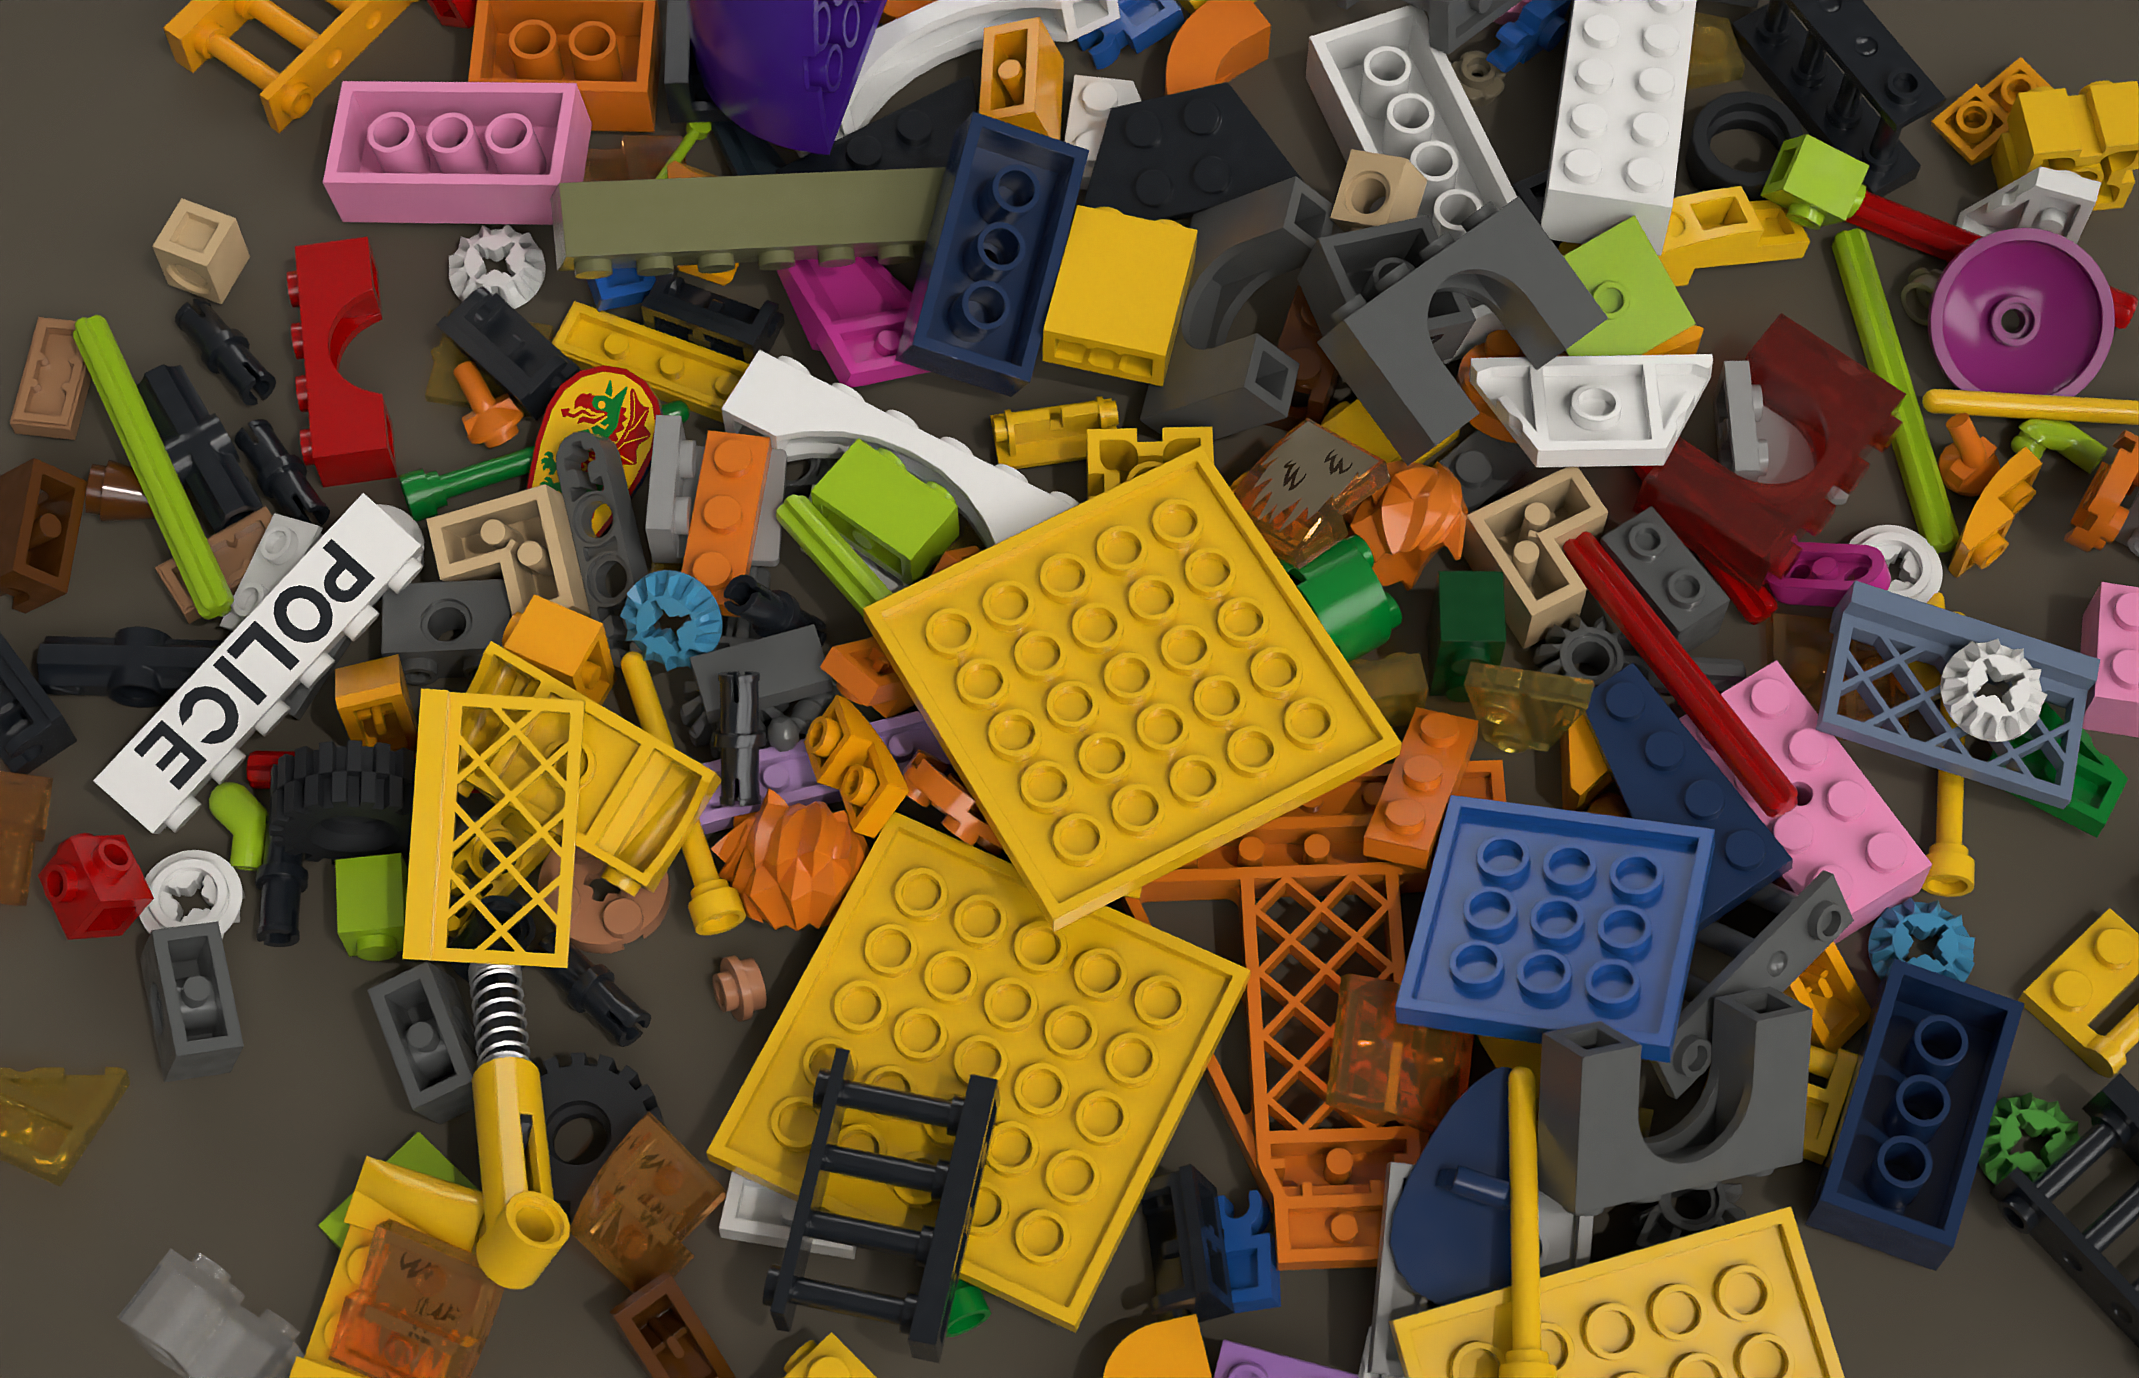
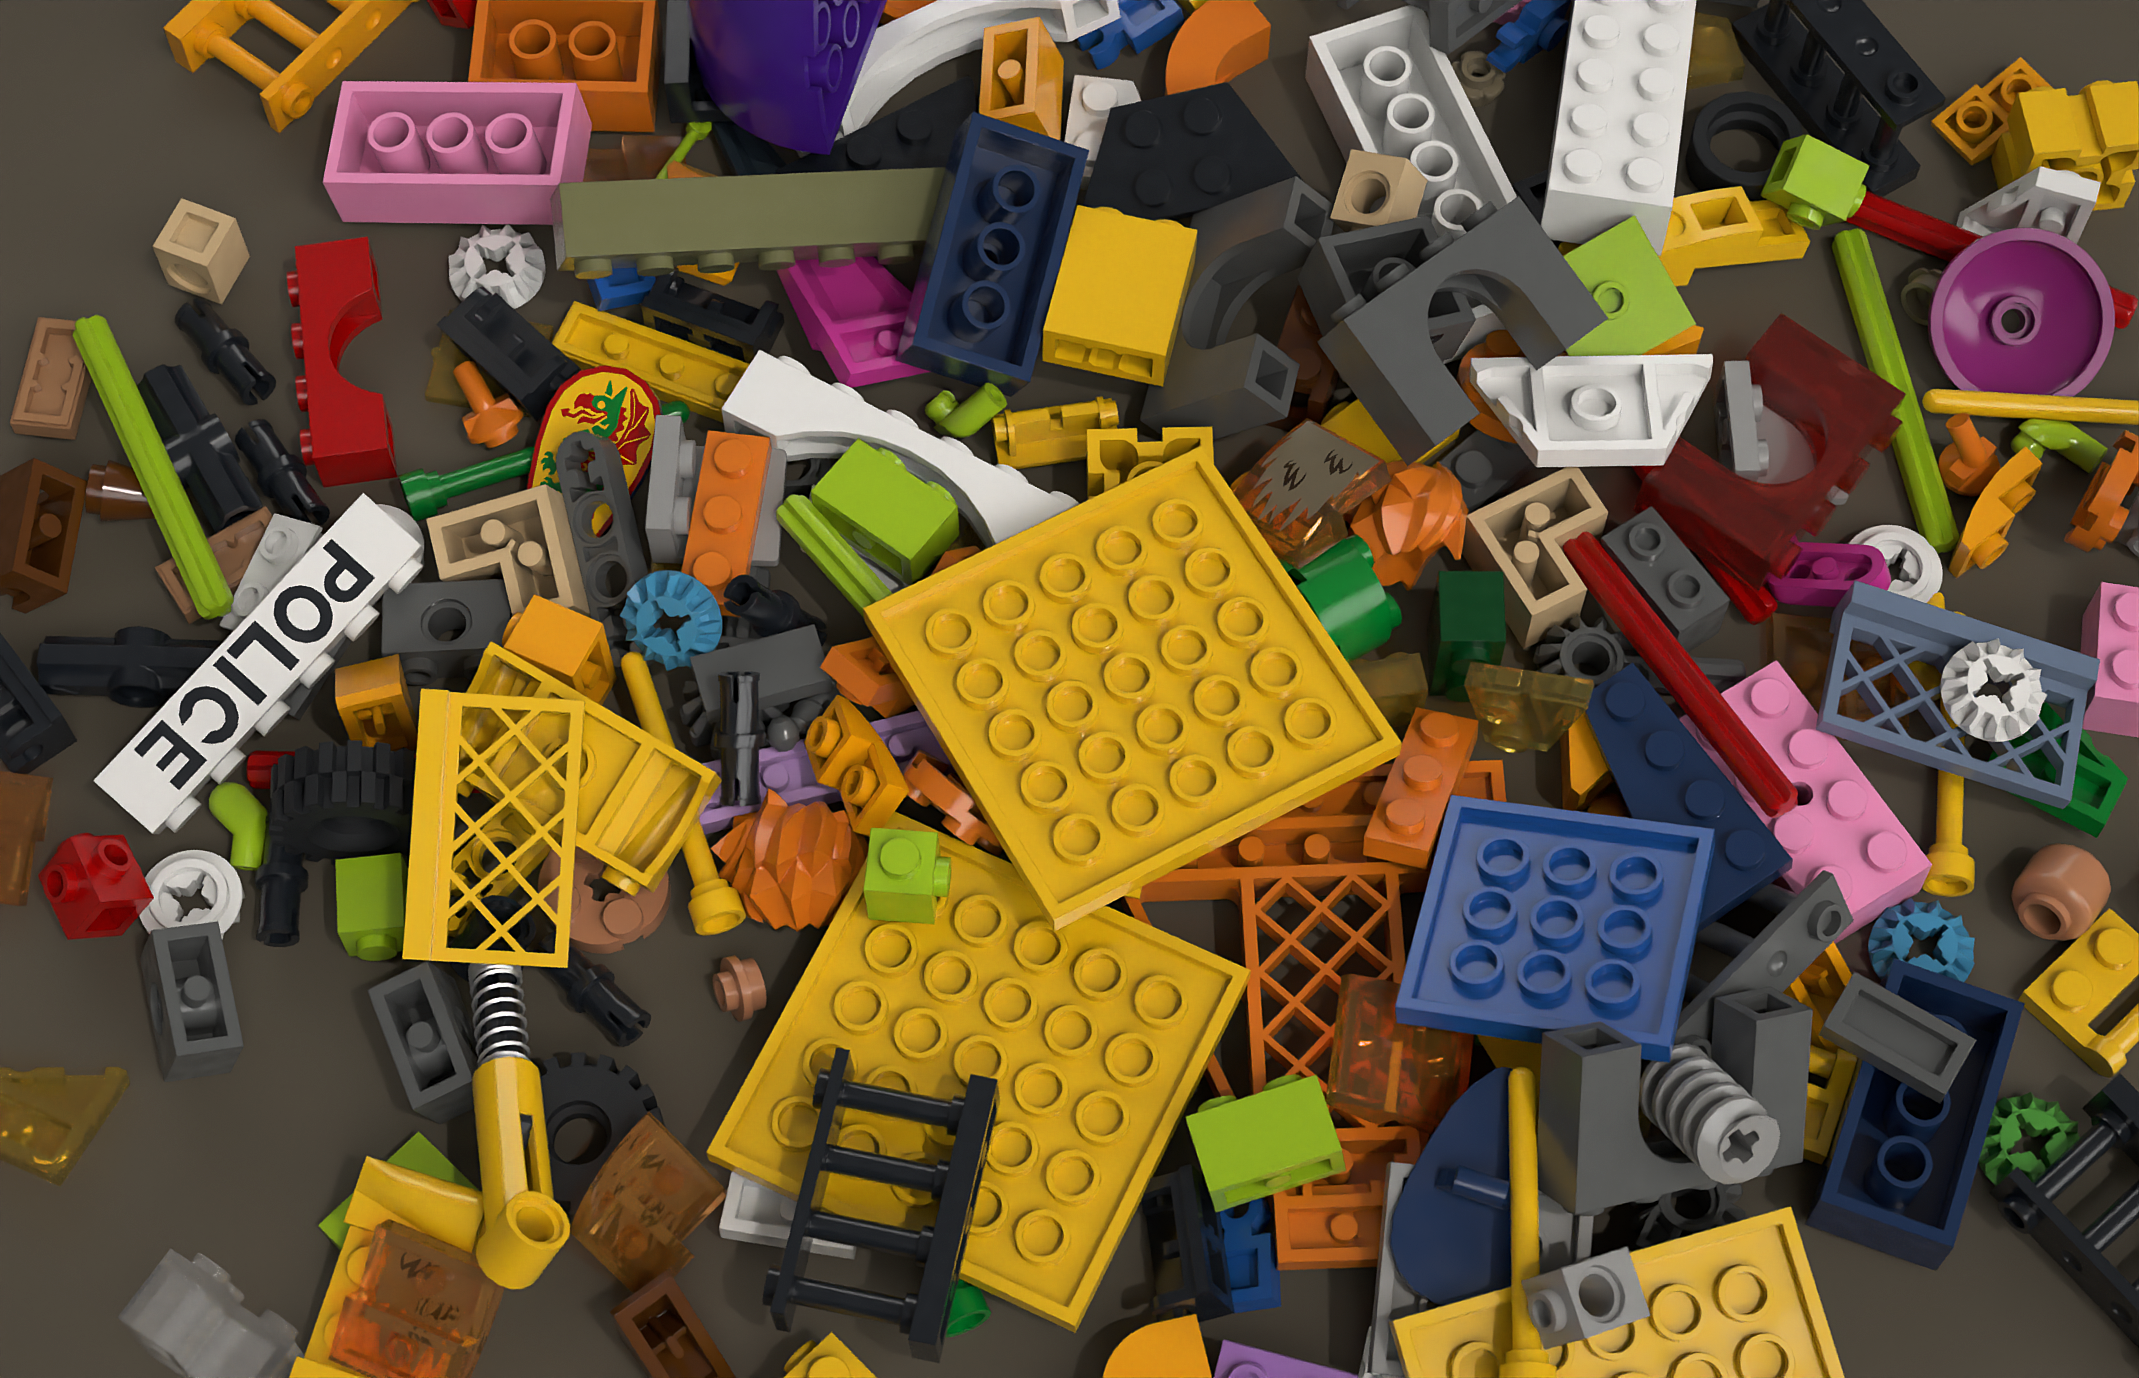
(905, 876): none -> lime brick
(969, 416): none -> lime arm
(1265, 1141): none -> lime brick
(1607, 1294): none -> light grey brick
(1708, 1115): none -> light grey piece
(1897, 1037): none -> dark grey tile
(2060, 892): none -> nougat head

